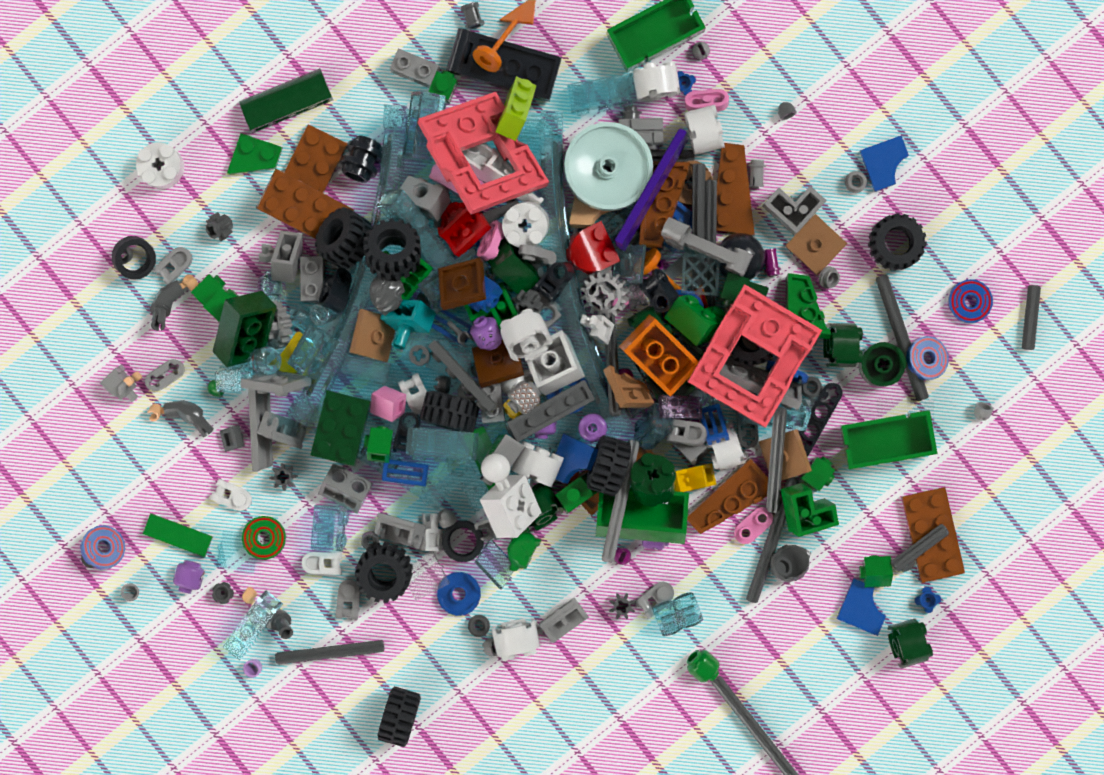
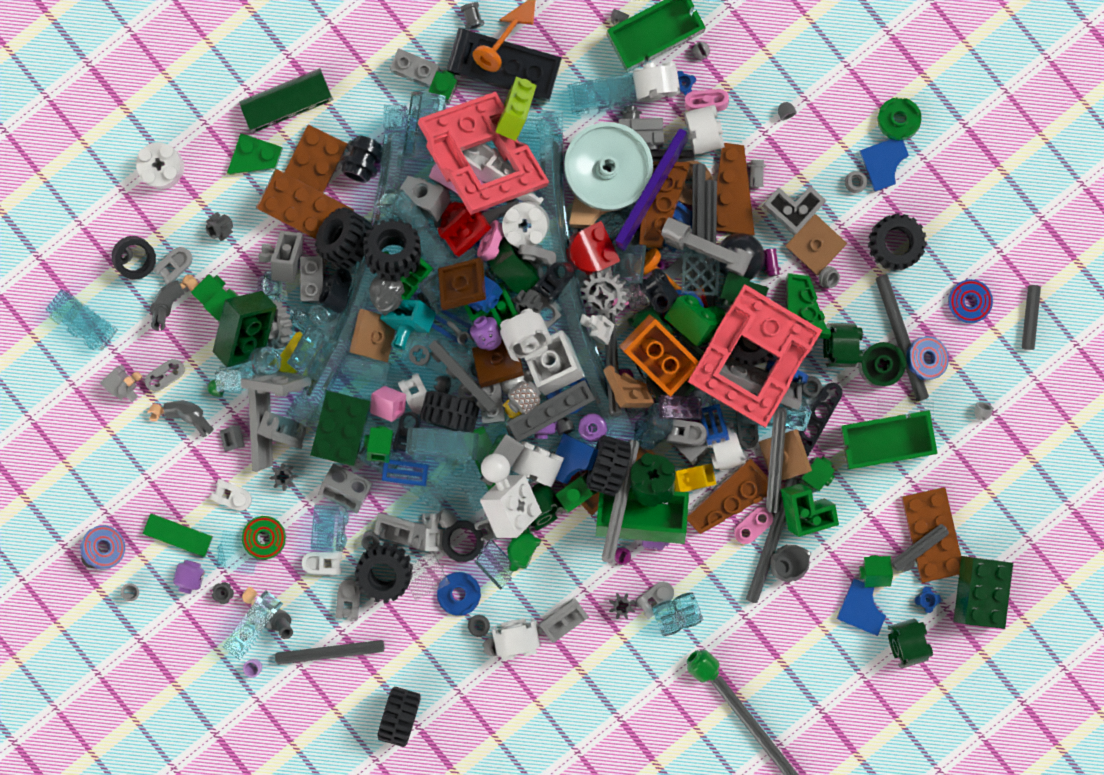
(81, 320): none -> clear light blue brick
(564, 426): none -> dark grey hinge
(618, 15): none -> dark grey hinge
(895, 130): none -> green tile
(983, 592): none -> dark green brick

